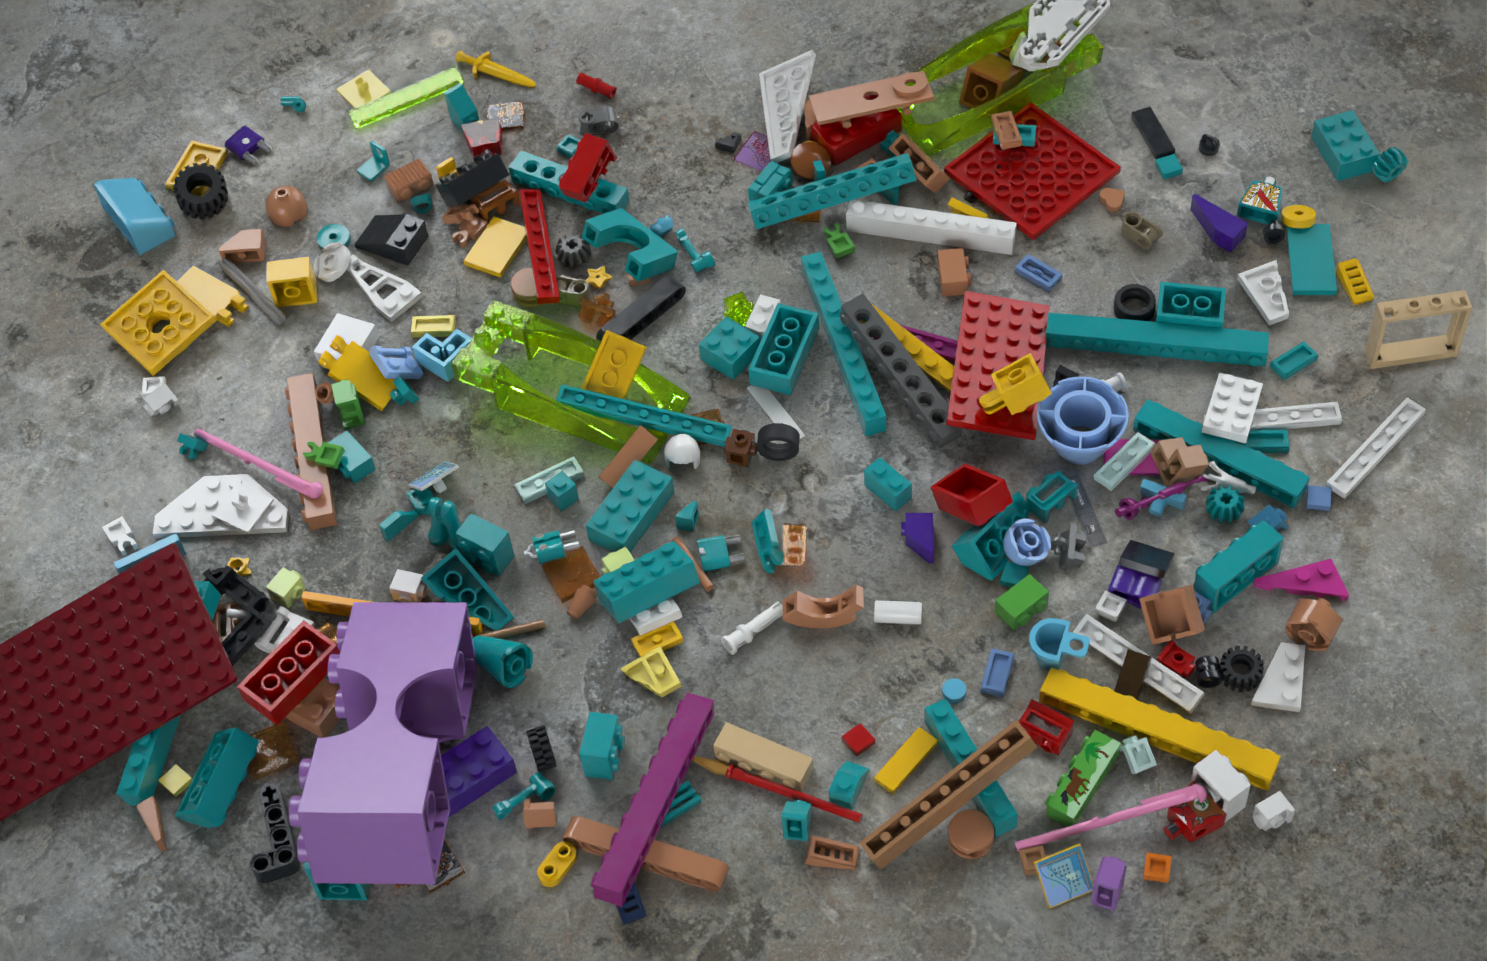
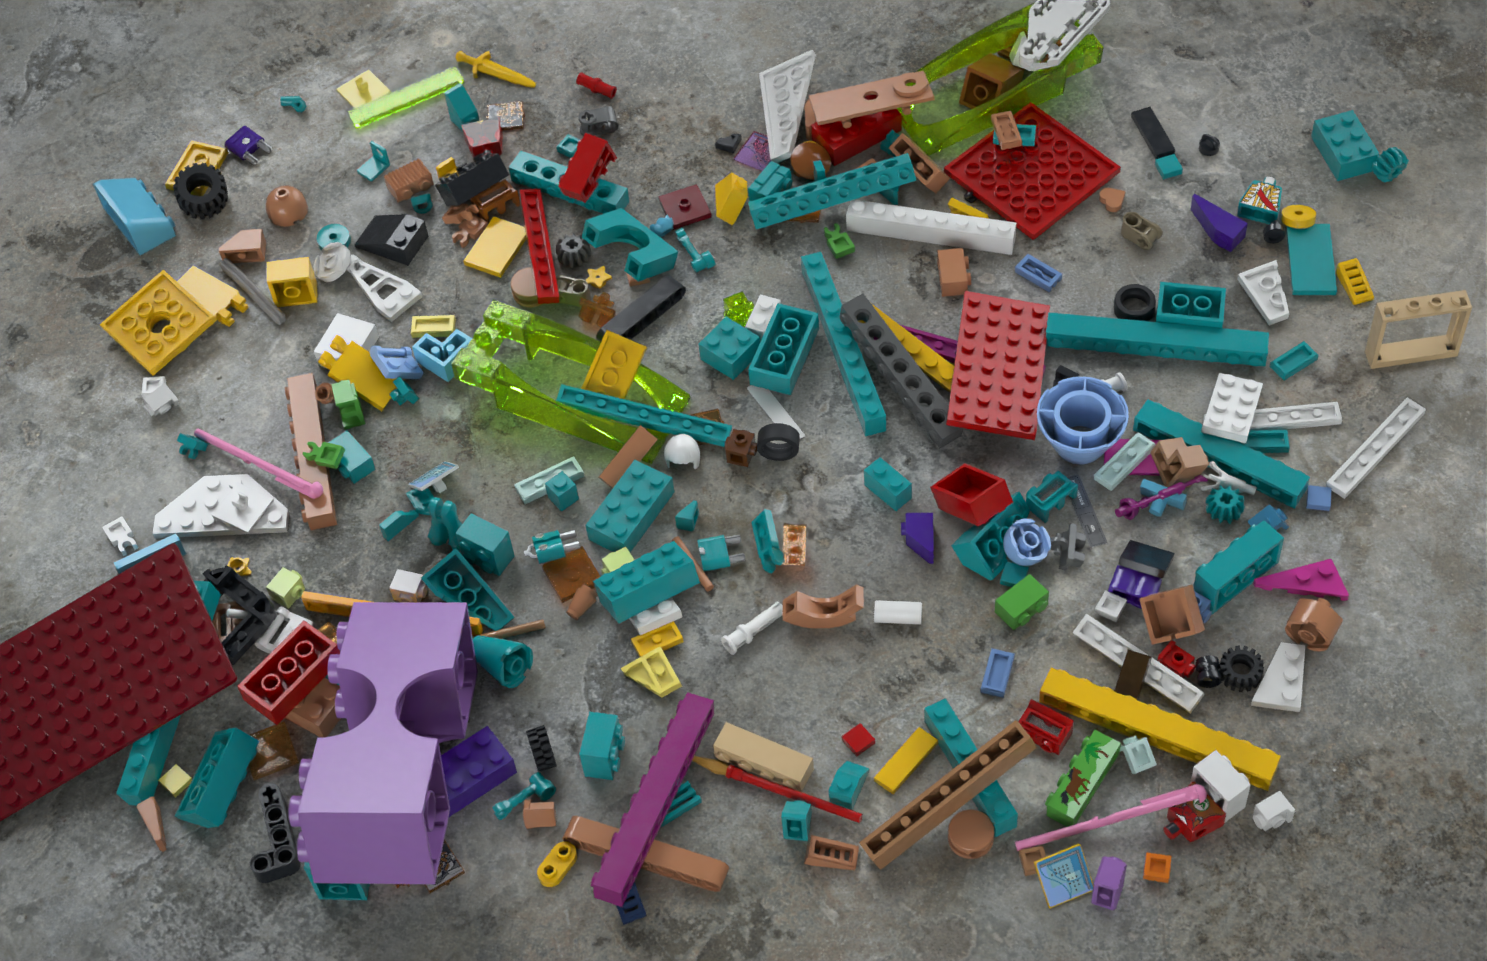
(685, 206): none -> dark red plate
(730, 197): none -> yellow slope
(954, 690): medium azure tile -> none
(1017, 387): yellow brick -> none
(1051, 641): medium azure container -> none

